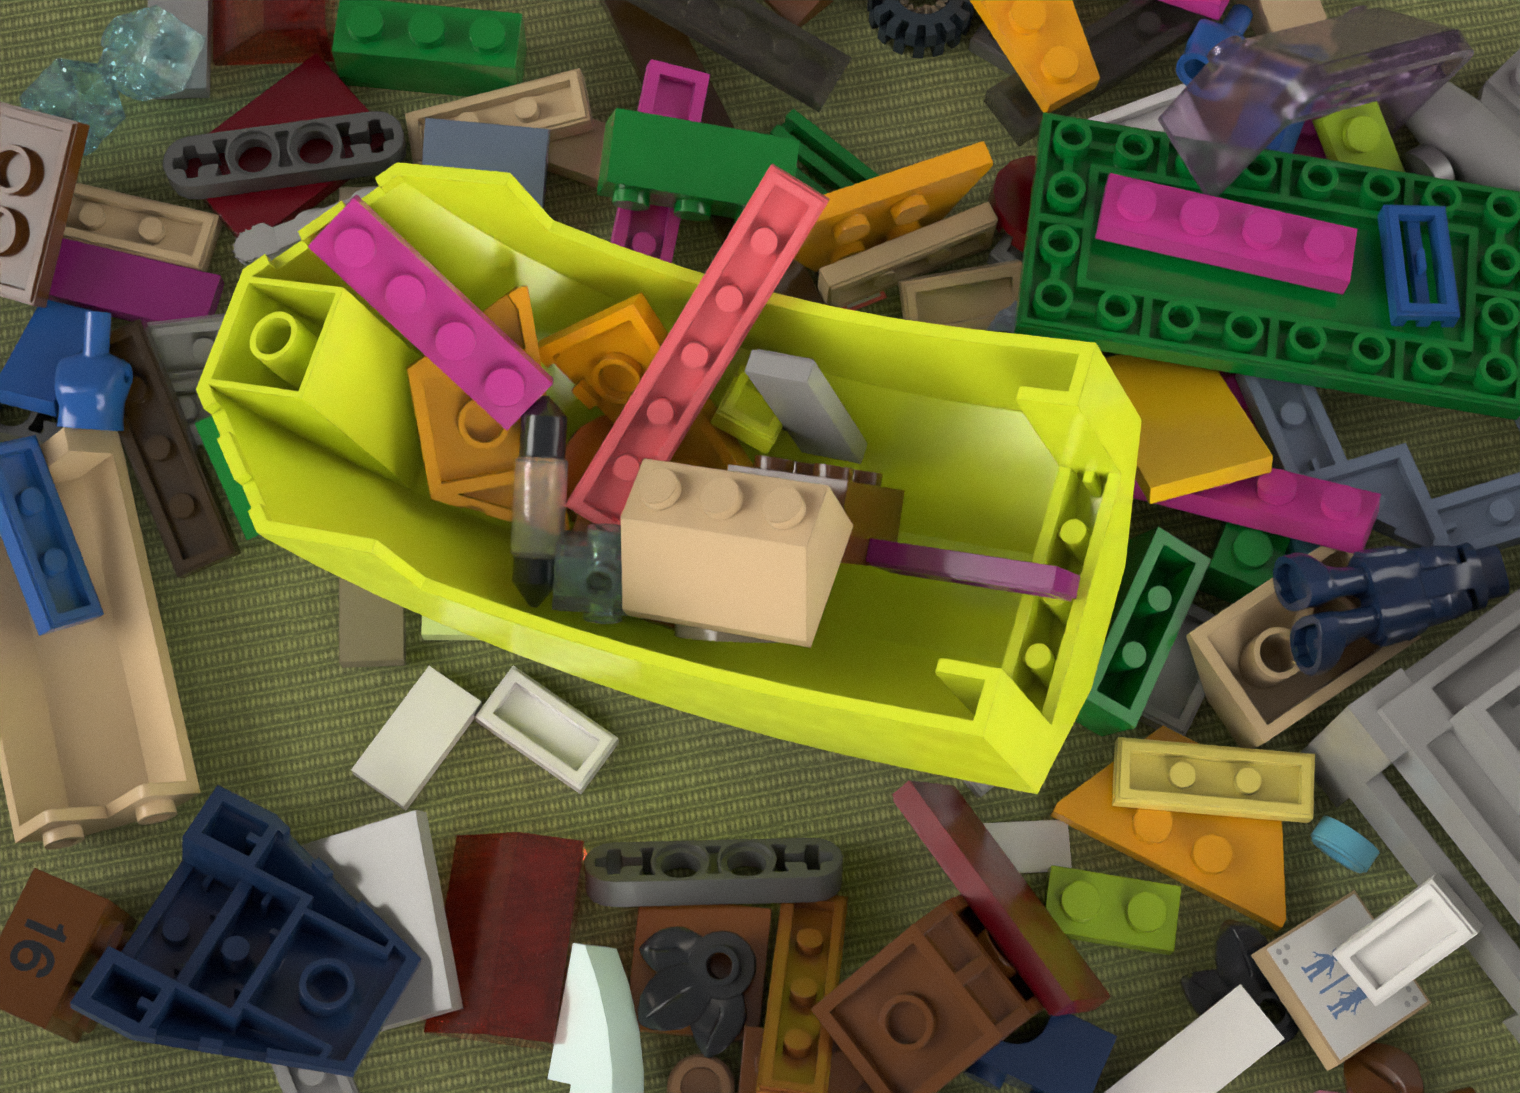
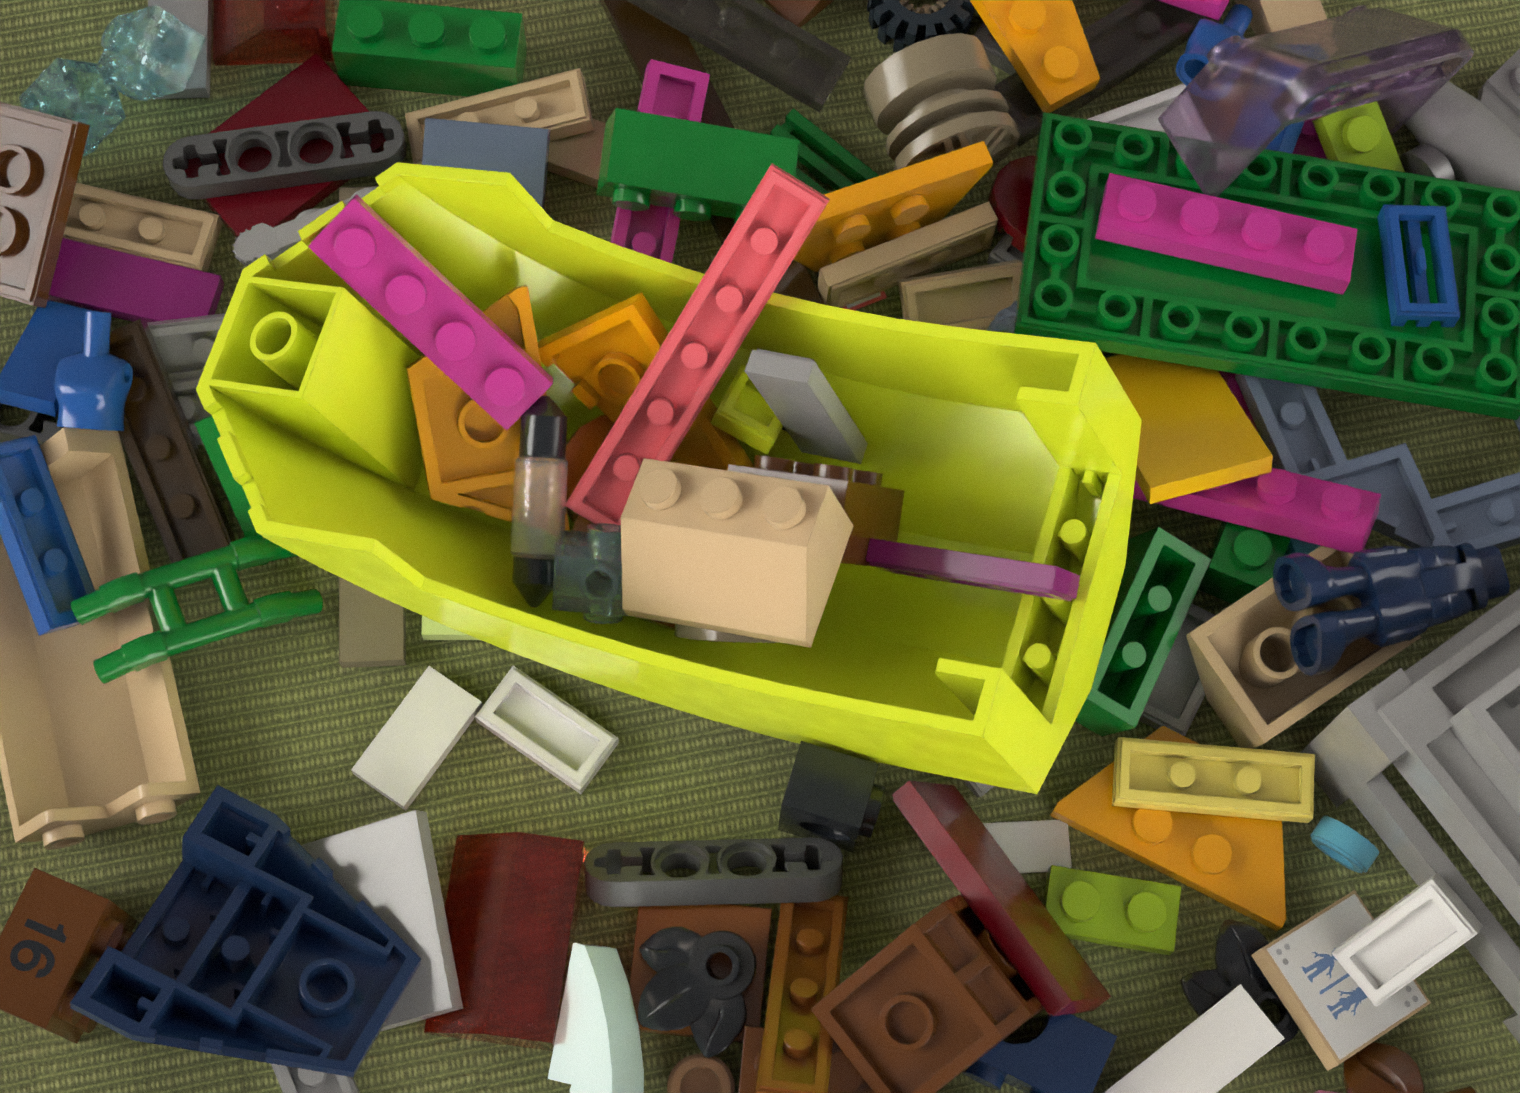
(178, 635): none -> green piece
(831, 797): none -> black brick
(939, 100): none -> dark tan wheel

